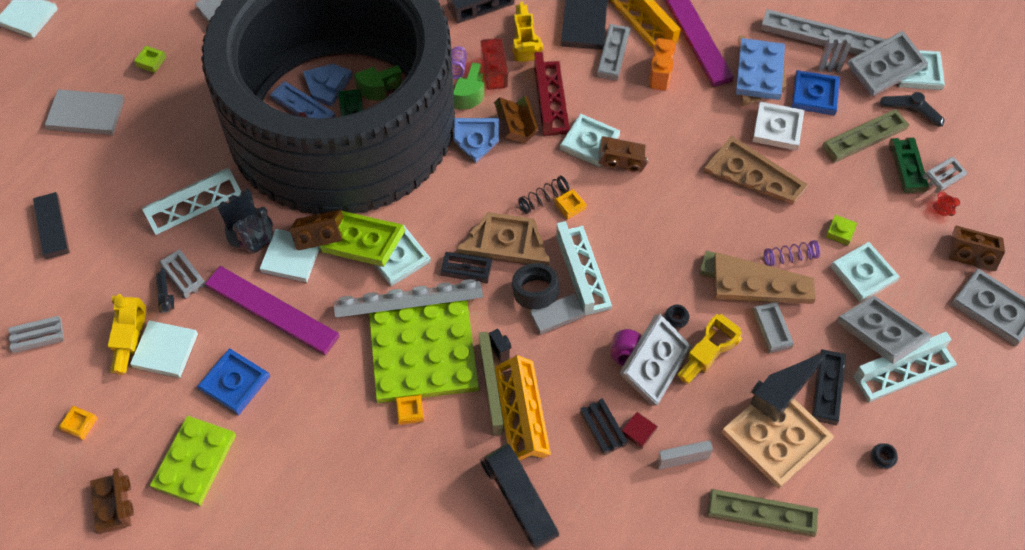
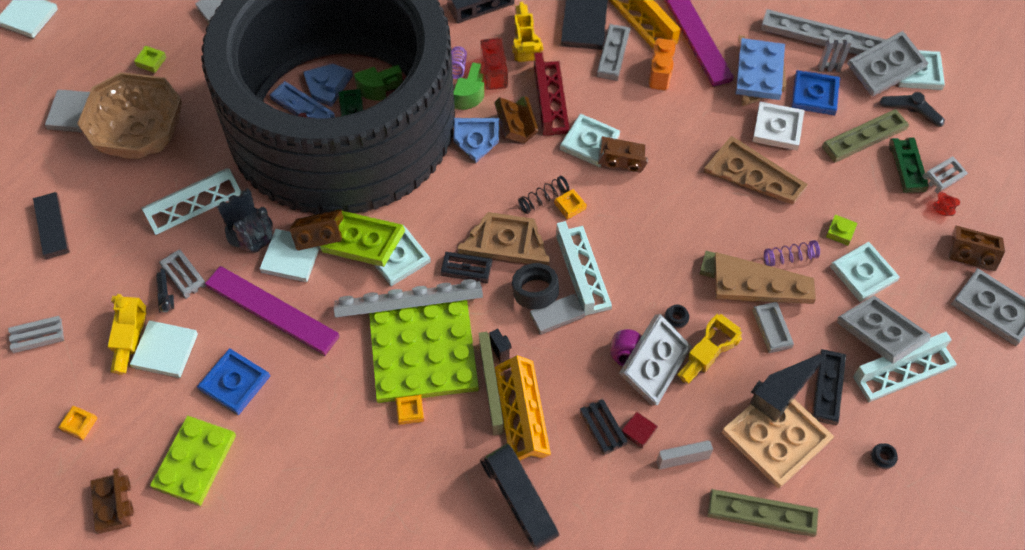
(131, 115): none -> medium nougat rock

